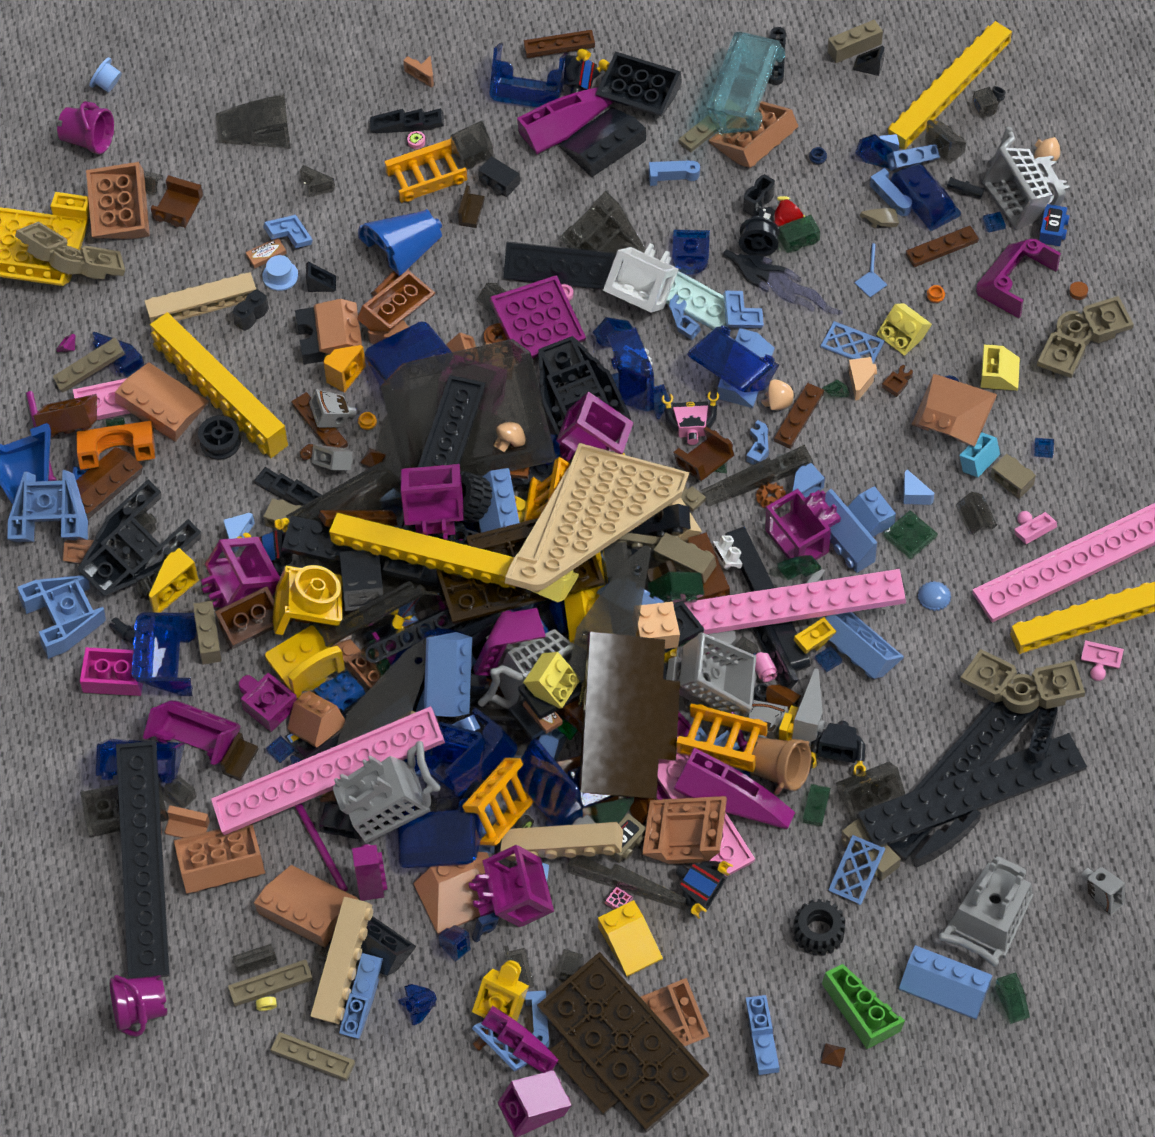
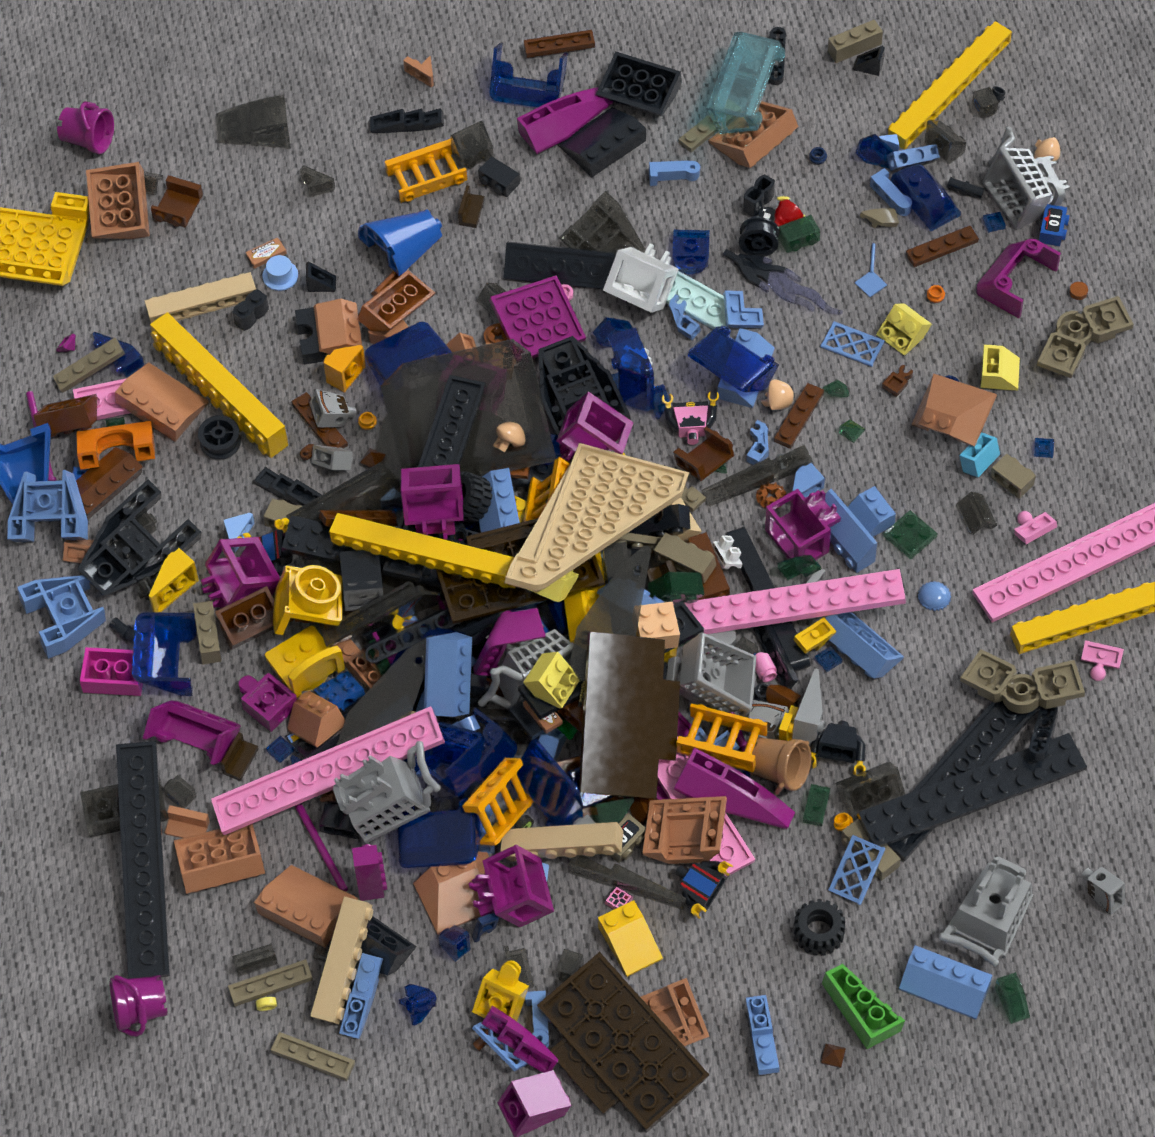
(53, 247): dark tan plate -> none
(105, 76): light blue piece -> none
(168, 755): clear blue windscreen -> none
(290, 227): medium blue plate -> none
(416, 140): tile -> none
(581, 72): black torso -> none
(842, 820): none -> light orange plate
(851, 430): none -> clear green slope
(861, 375): light nougat slope -> none
(915, 491): light blue slope -> none
(942, 842): black slope -> none

